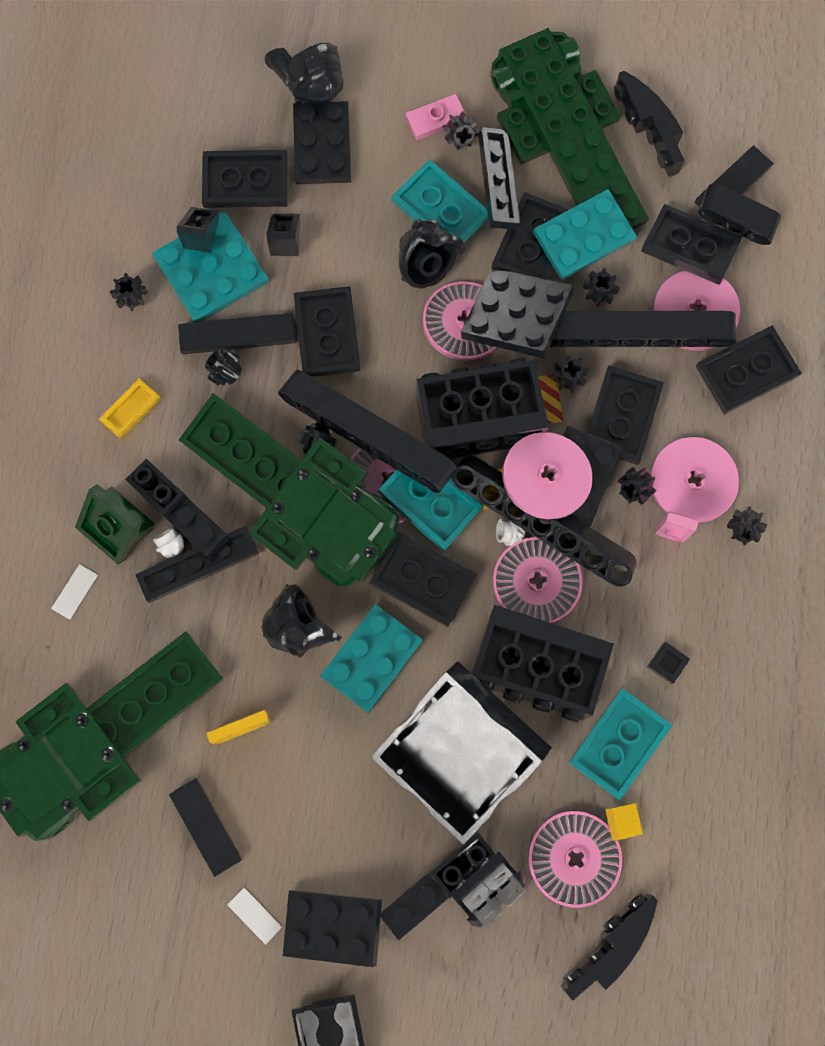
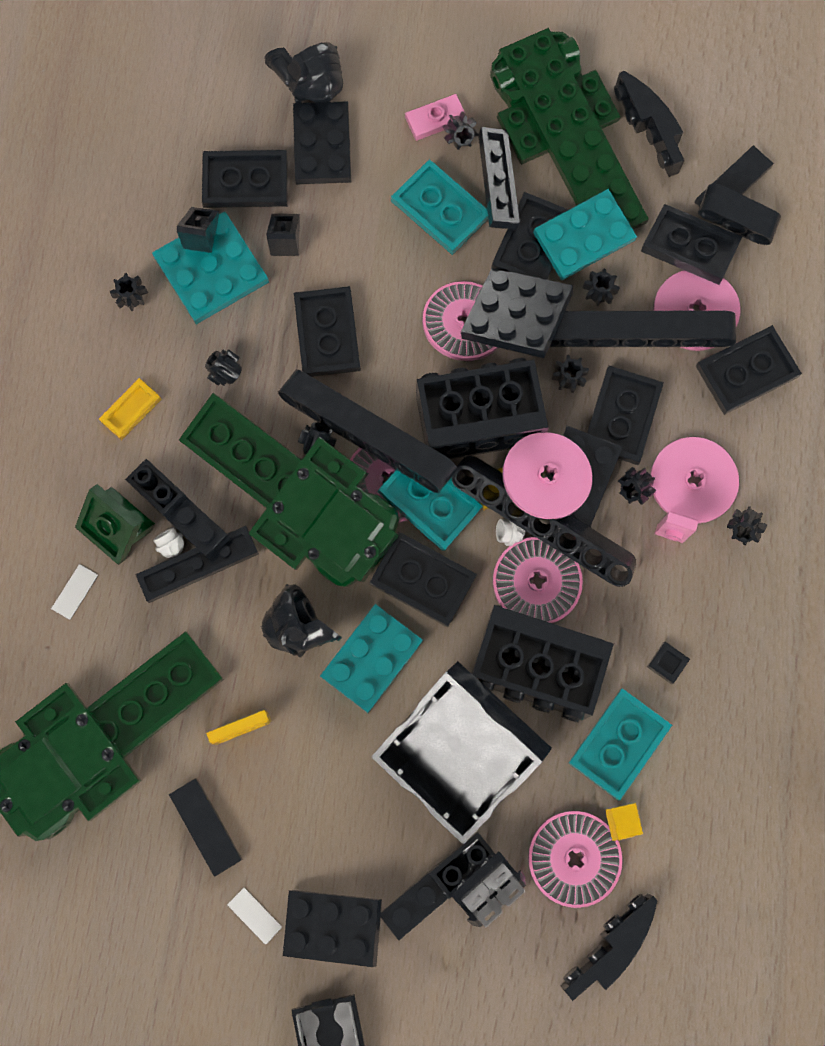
(236, 333): black tile -> none
(427, 253): black head -> none
(551, 399): sticker -> none

